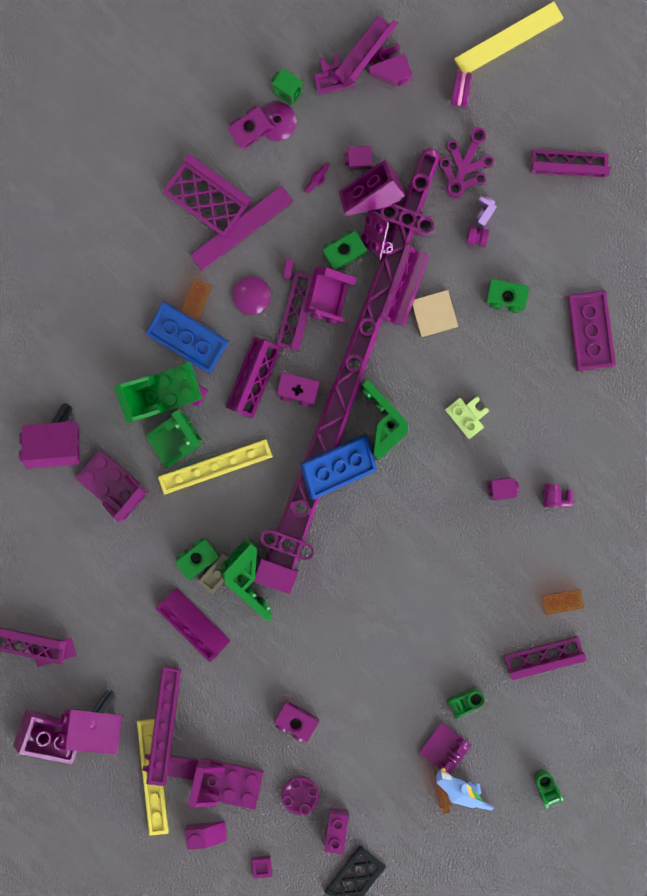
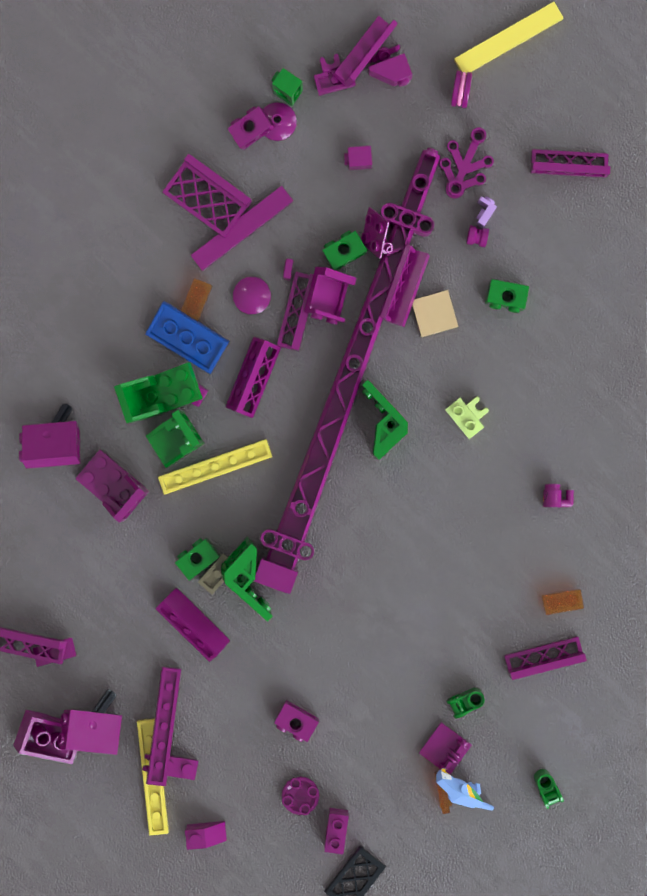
(224, 783): magenta bracket -> none
(261, 867): magenta tile -> none
(290, 381): magenta brick -> none
(317, 177): magenta piece -> none
(338, 467): blue tile -> none
(372, 190): magenta slope -> none
(503, 488): magenta brick -> none
(591, 330): magenta tile -> none

